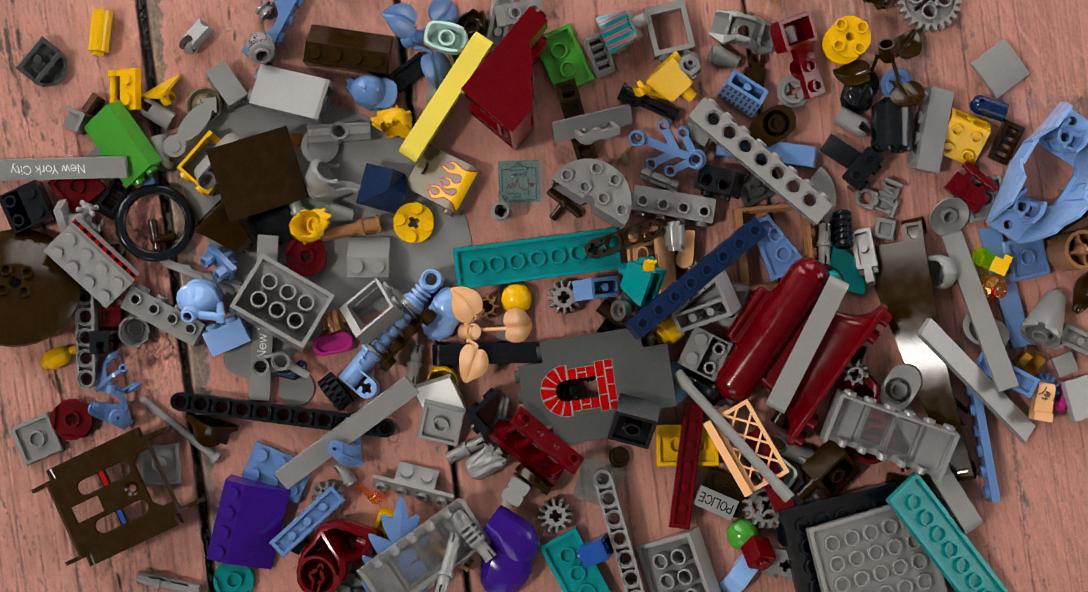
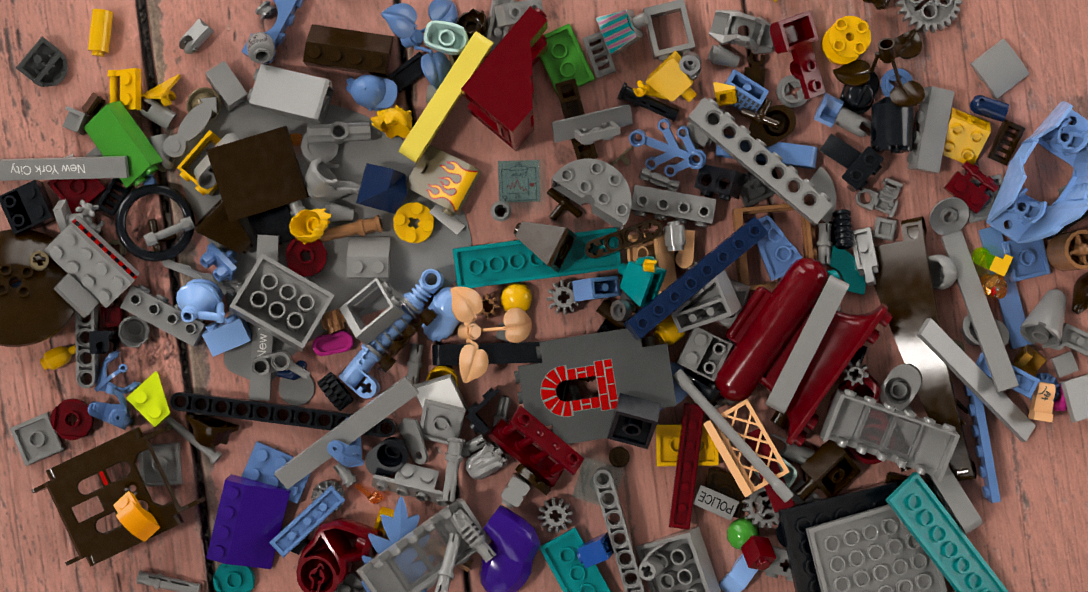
(43, 255): none -> dark tan bush
(76, 295): none -> light grey tile
(135, 518): none -> light orange brick
(150, 400): none -> neon yellow wing
(185, 224): none -> light grey bar
(387, 457): none -> black piece
(414, 440): none -> light grey piece
(451, 222): none -> white sticker
(453, 458): none -> light grey pin
(546, 242): none -> slope
(651, 565): none -> light grey panel
(724, 94): none -> yellow slope
(761, 117): none -> dark brown piece
(828, 110): none -> medium blue panel

